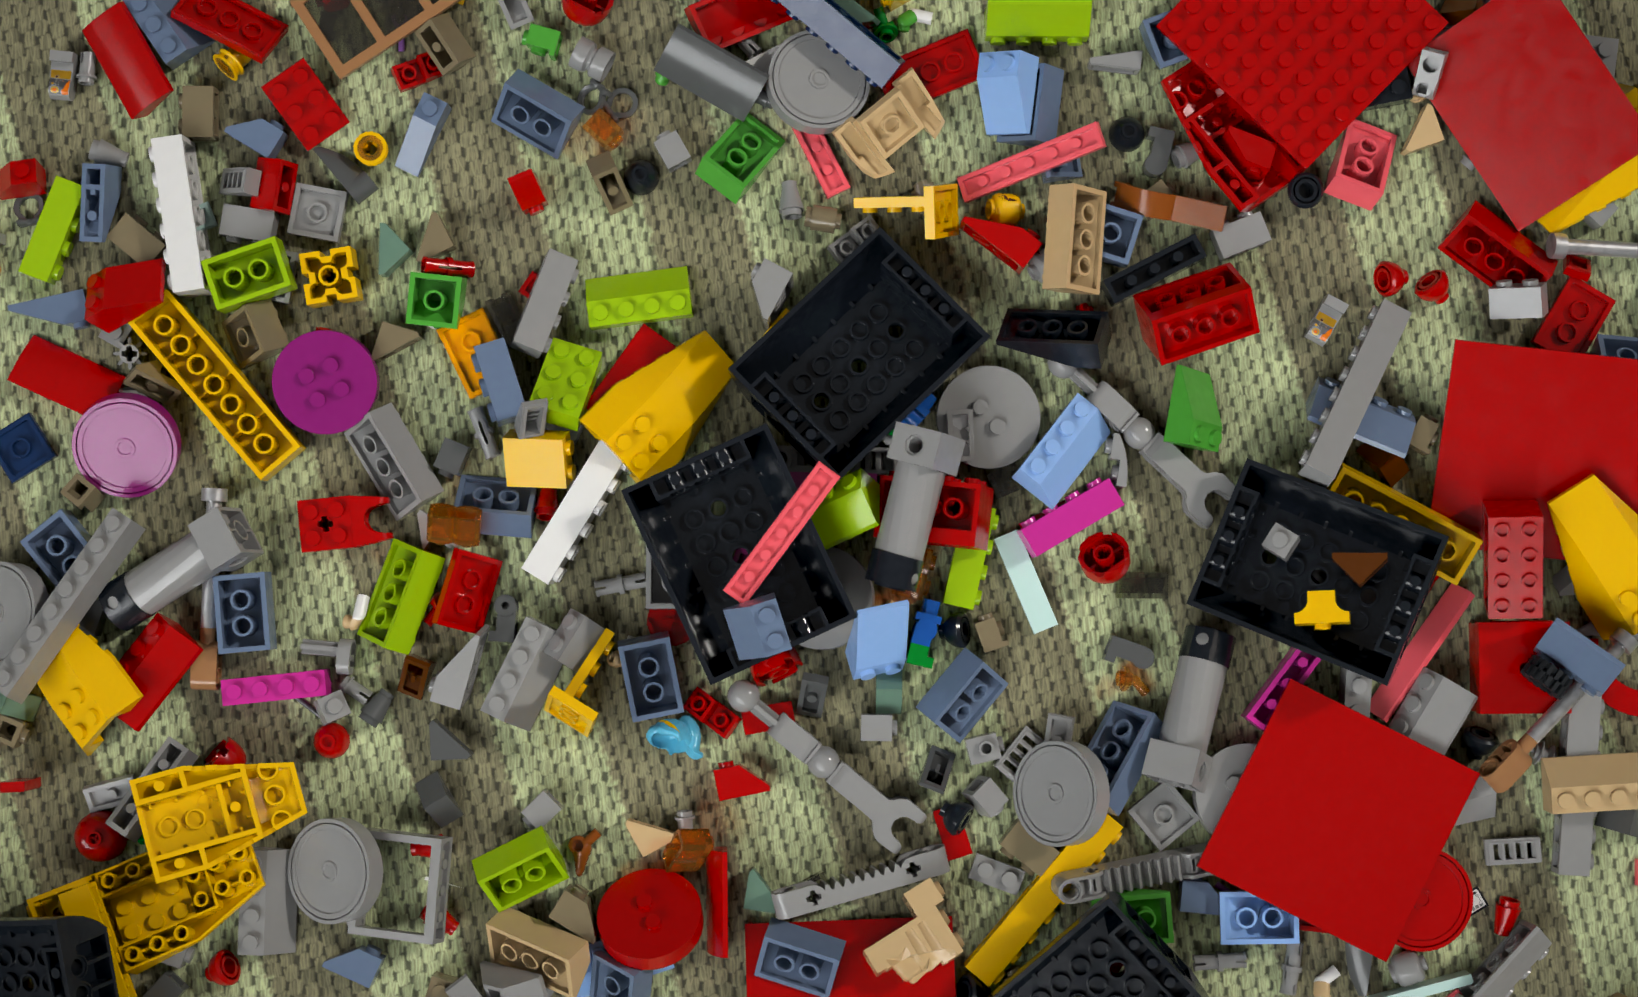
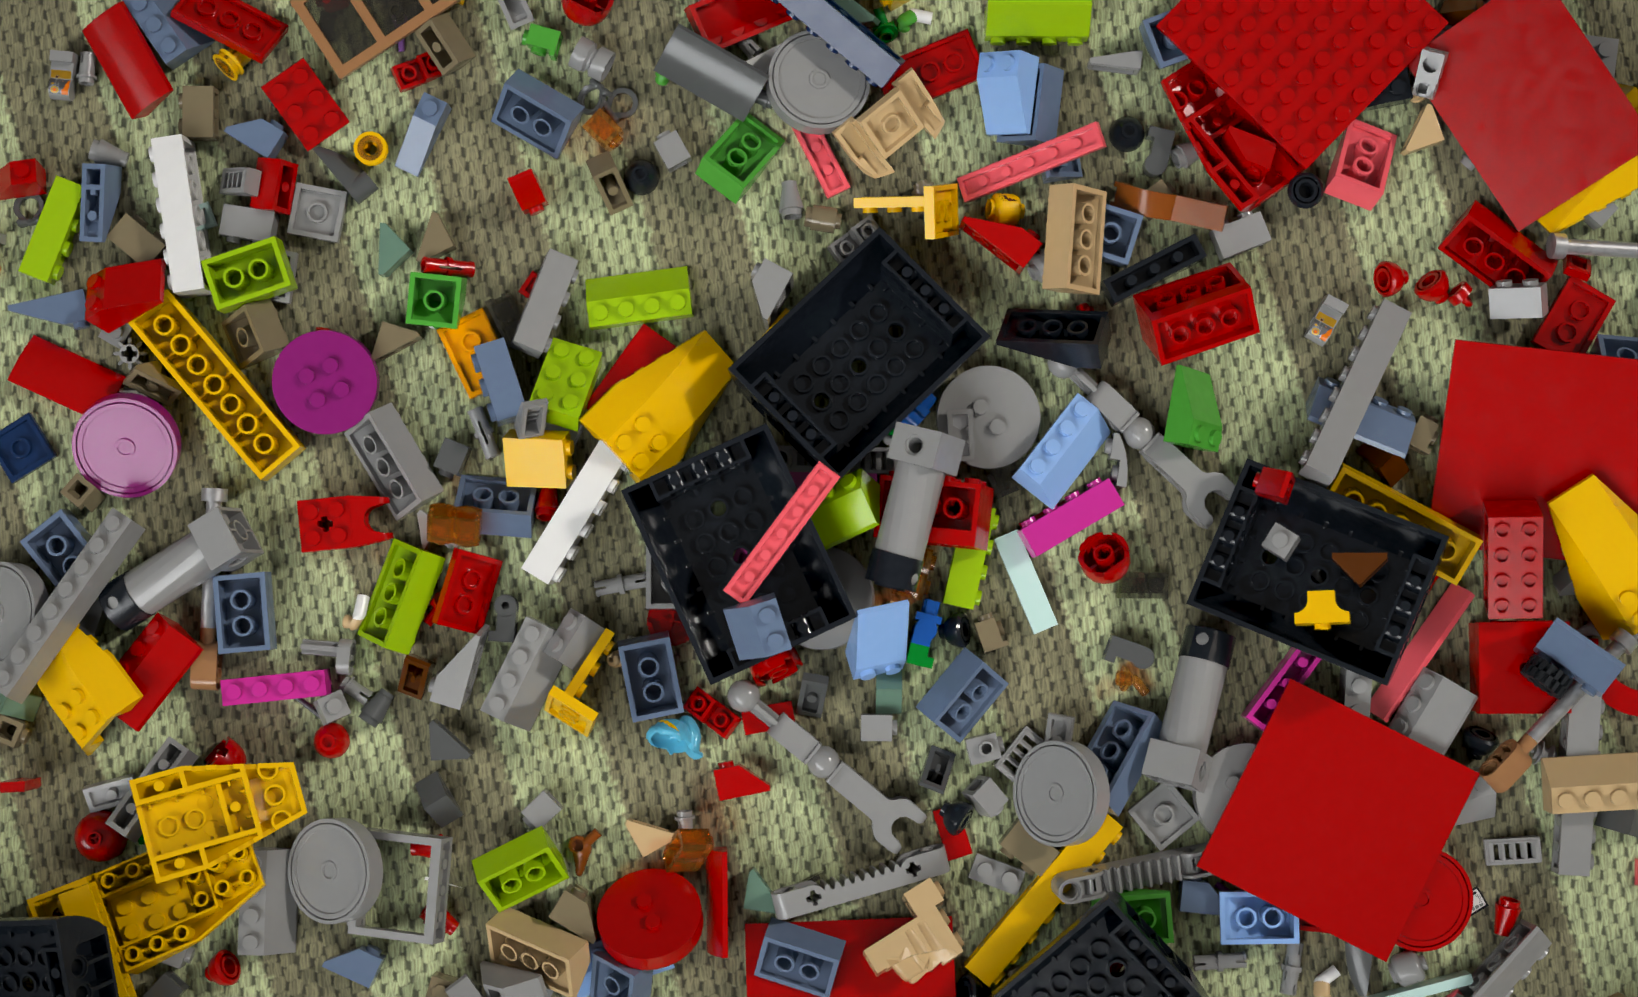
(319, 268): yellow brick -> none
(1274, 484): none -> red slope
(1460, 294): none -> red tile

